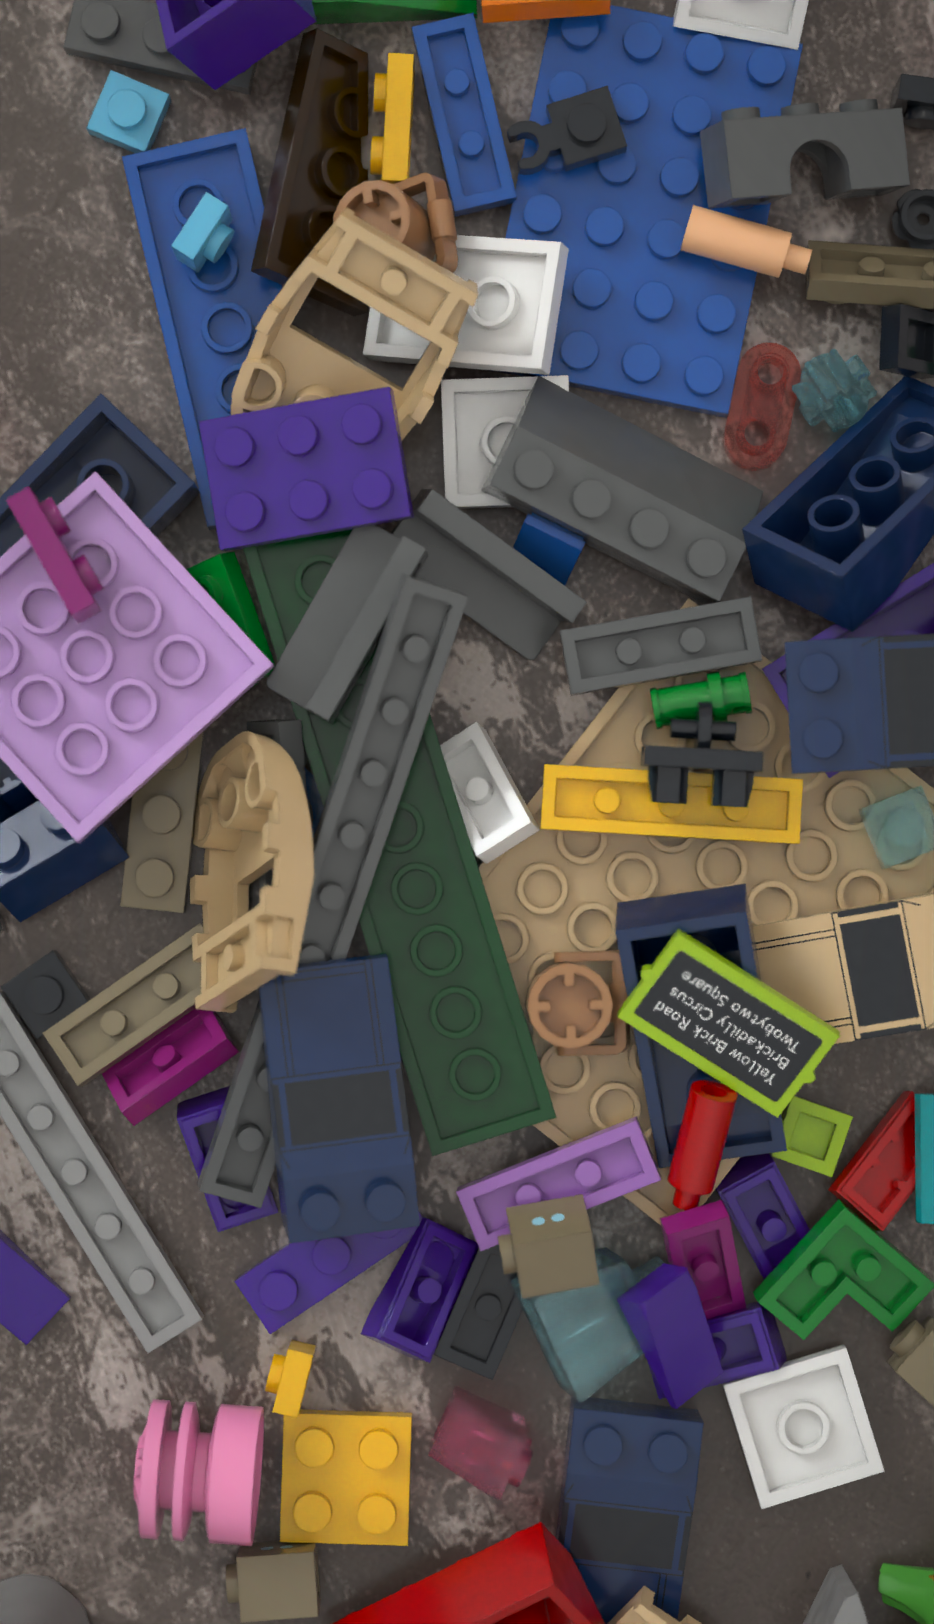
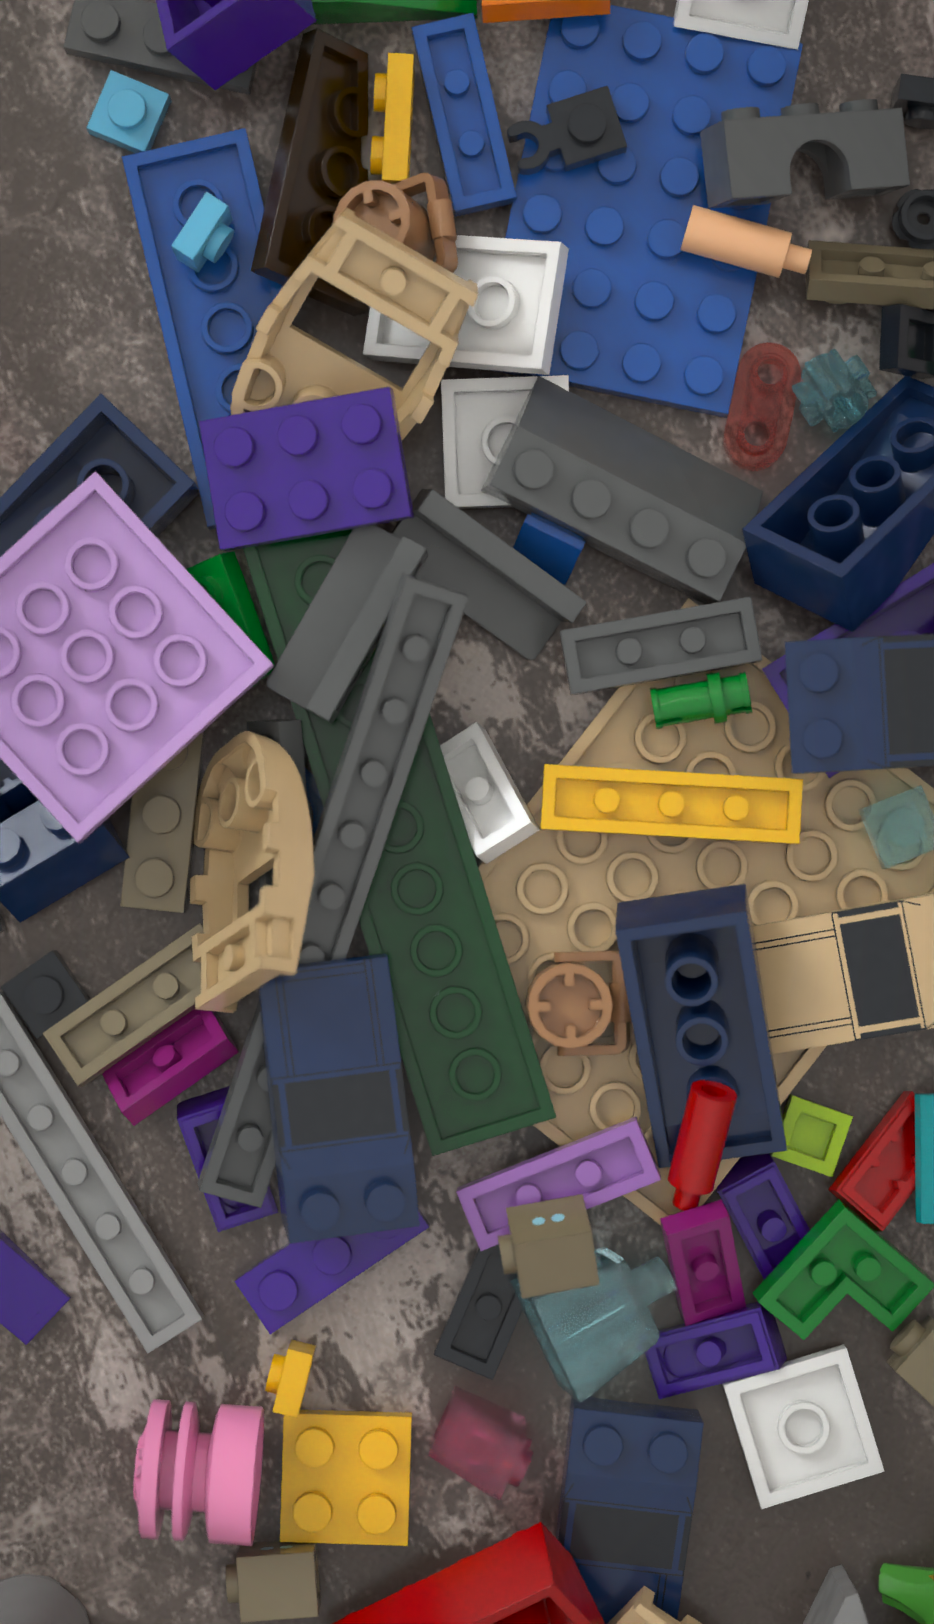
(43, 528): magenta plate -> none
(421, 1291): dark purple slope -> none
(672, 1331): dark purple slope -> none
(728, 1023): piece -> none
(731, 768): black hips -> none

